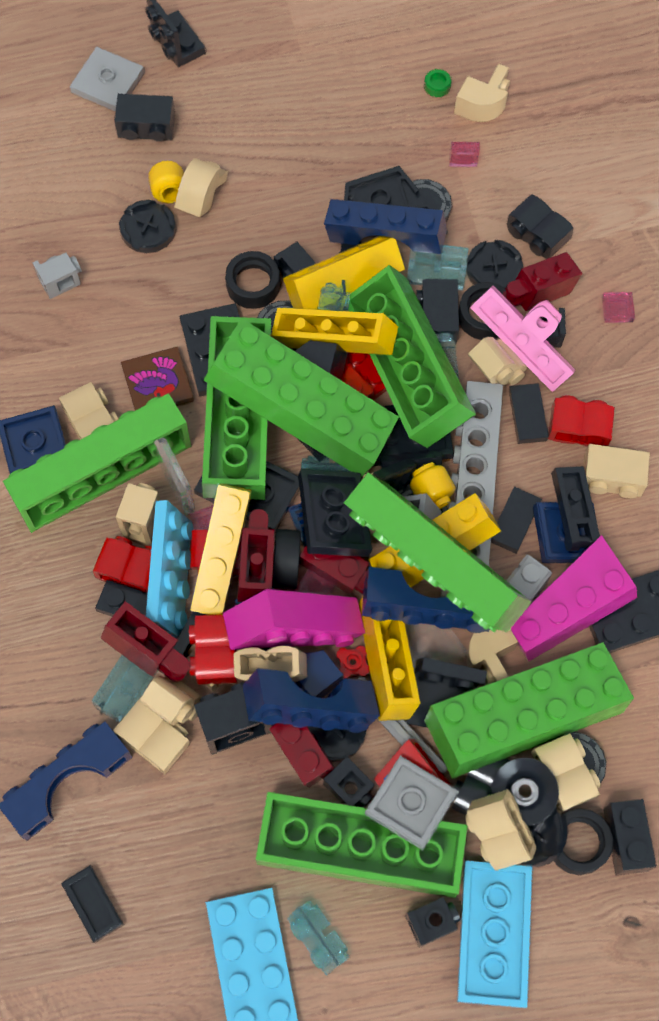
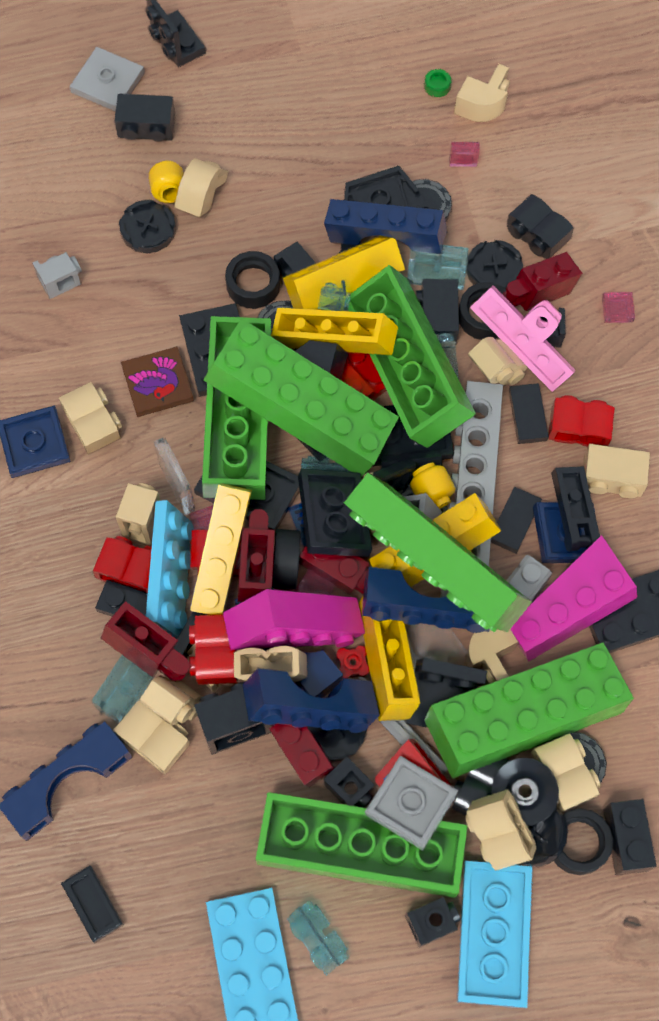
(97, 462): bright green brick -> none

